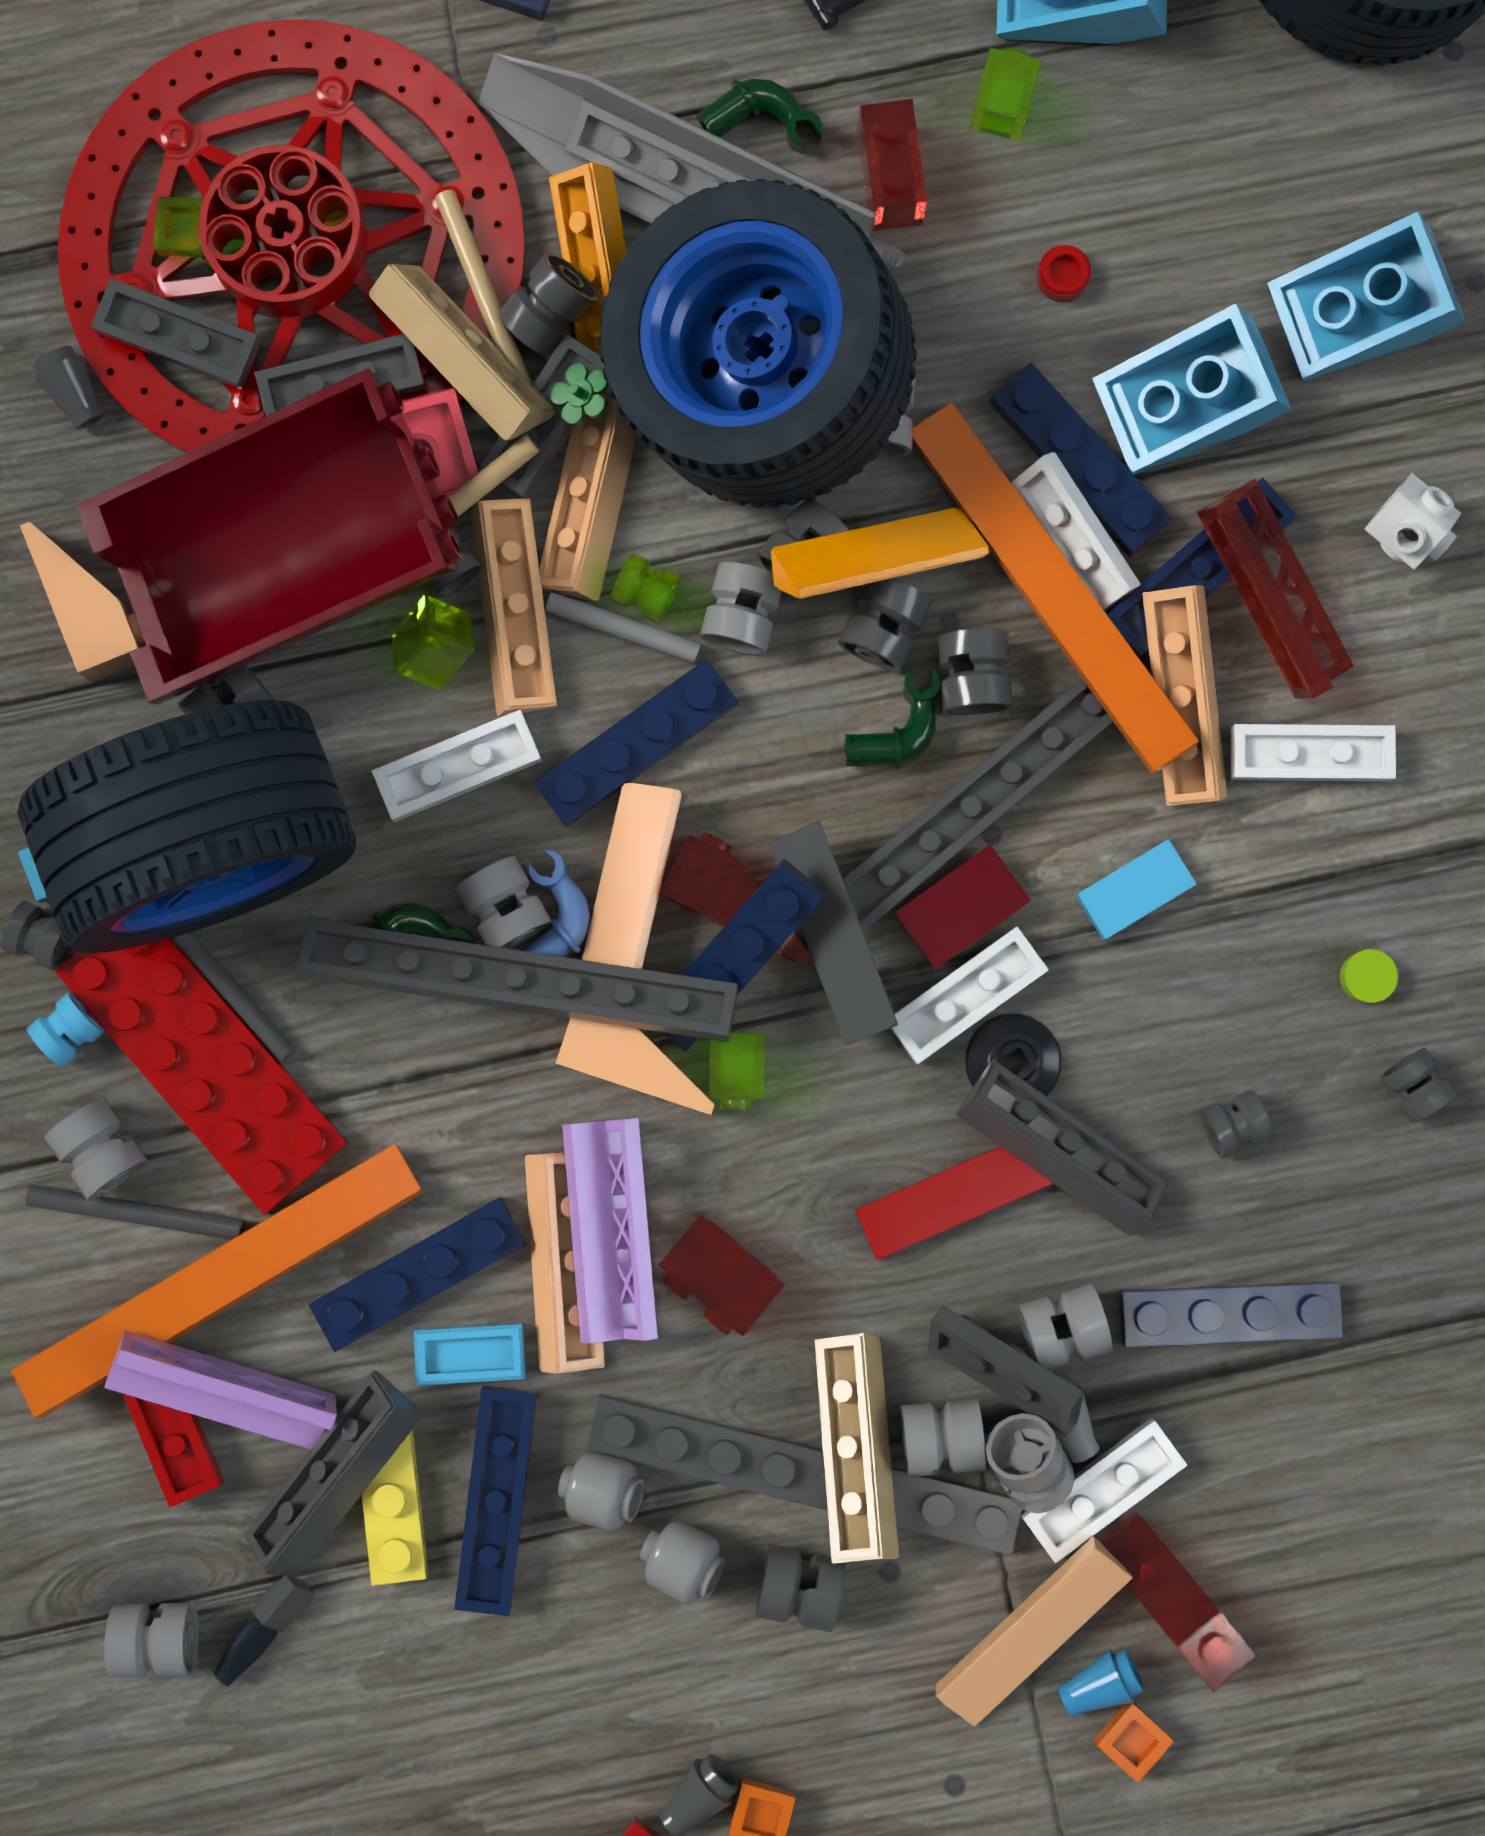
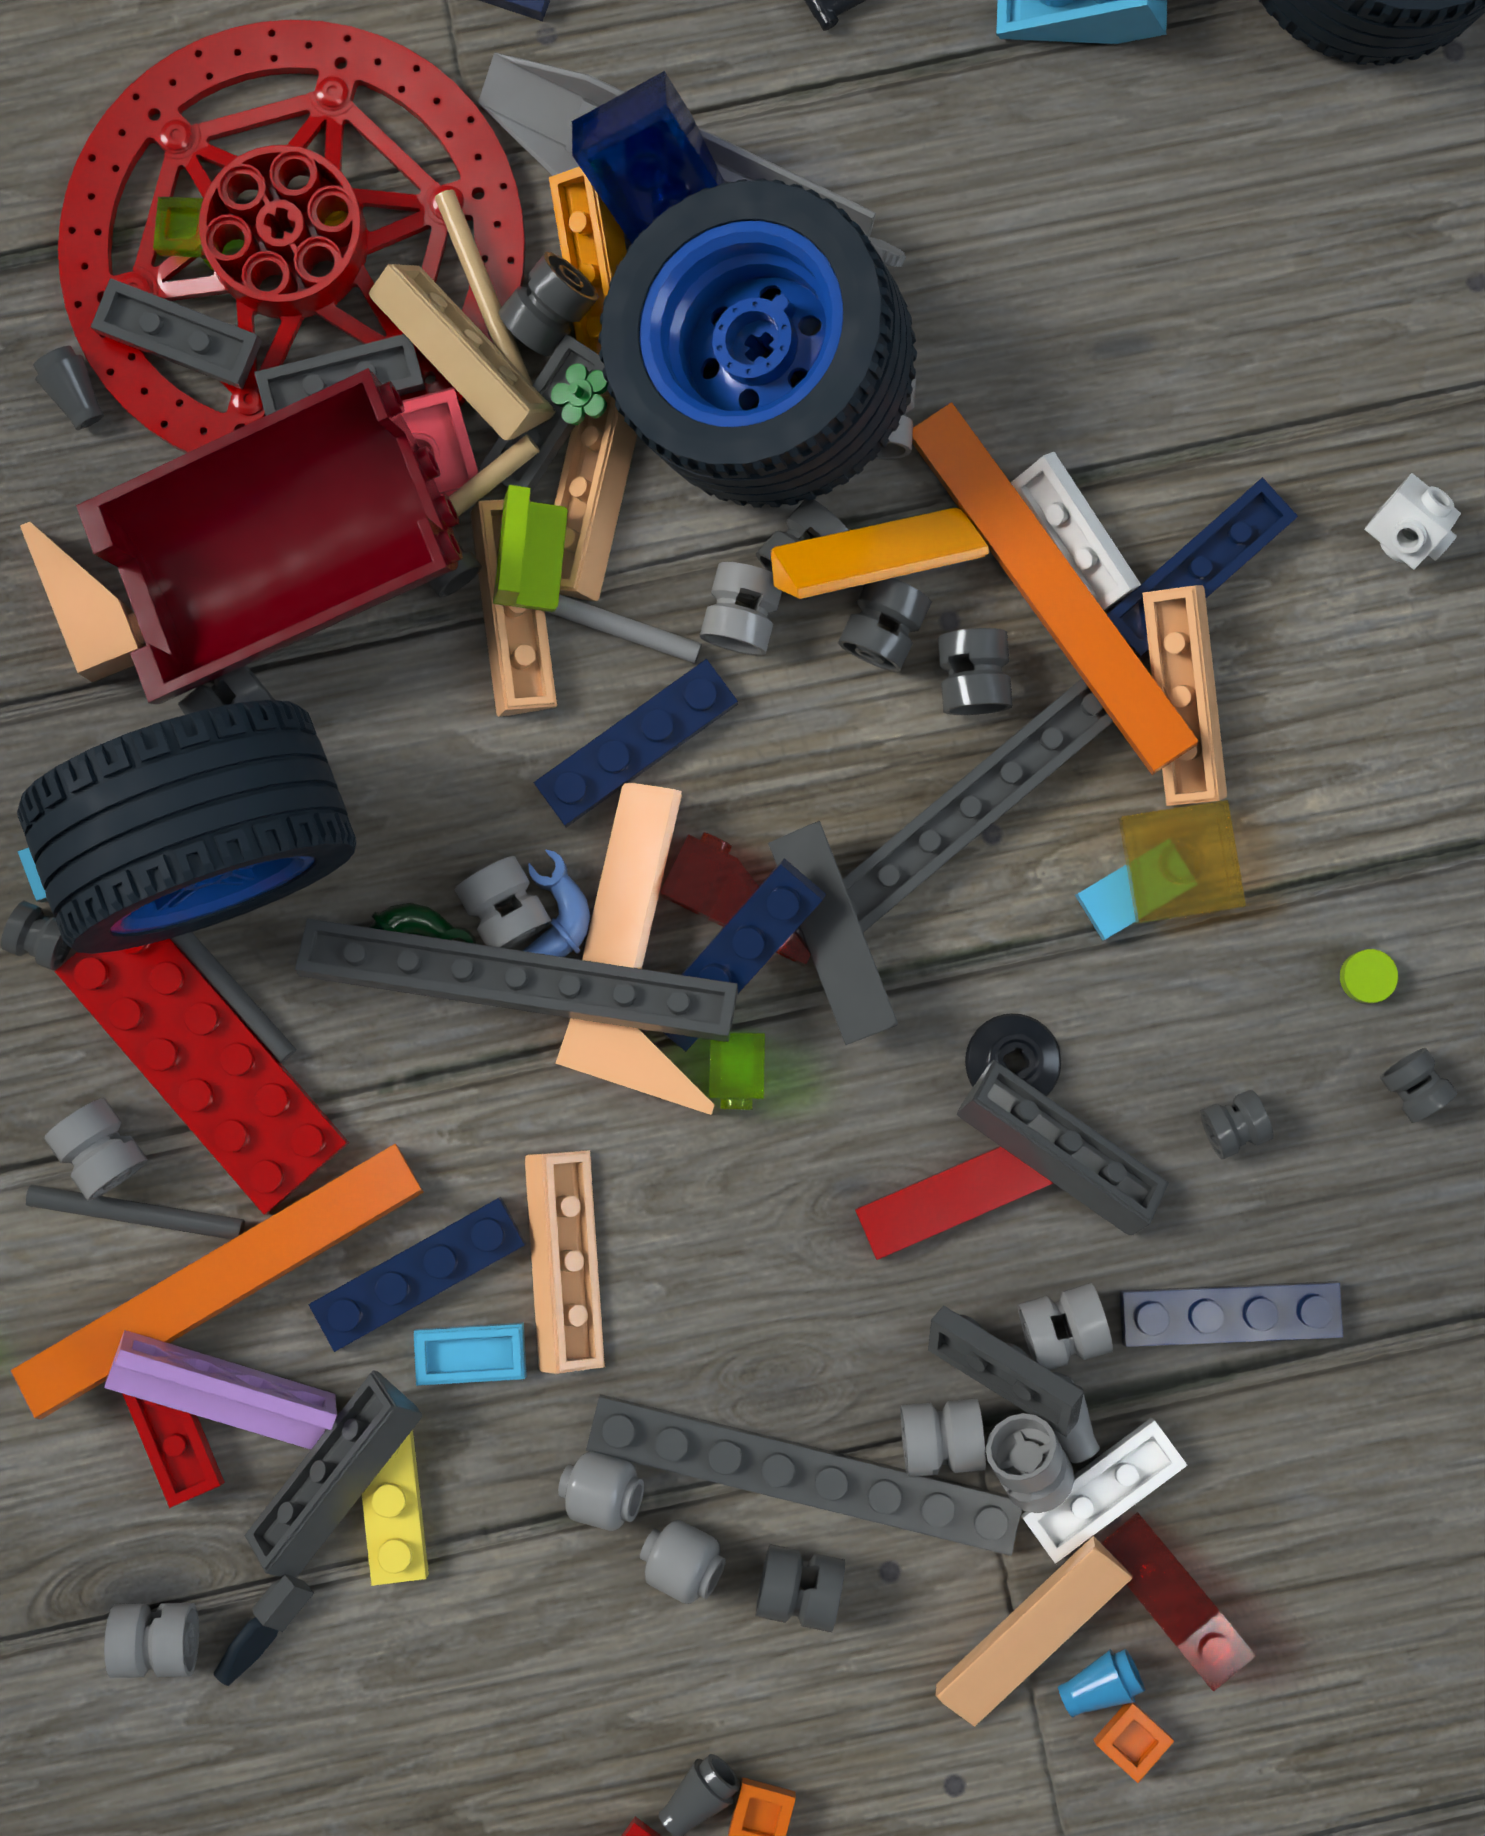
(64, 1030): medium azure wheel -> none
(432, 642): clear neon green panel -> none
(456, 765): white plate -> none
(495, 1500): dark blue plate -> none
(529, 552): none -> lime panel
(609, 1231): lavender fence -> none
(643, 153): none -> clear blue slope
(650, 595): clear neon green wheel -> none
(720, 1275): clear red brick -> none
(756, 96): dark green piece -> none
(856, 1449): tan slope -> none
(891, 164): clear red brick -> none
(904, 743): dark green piece -> none
(962, 907): dark red piece -> none
(967, 995): white plate -> none
(1005, 93): clear neon green brick -> none
(1063, 273): red tile -> none
(1105, 482): dark blue plate -> none
(1182, 862): none -> clear yellow tile
(1192, 391): medium azure slope -> none
(1265, 593): clear red fence -> none
(1313, 752): white plate -> none
(1367, 299): medium azure slope -> none

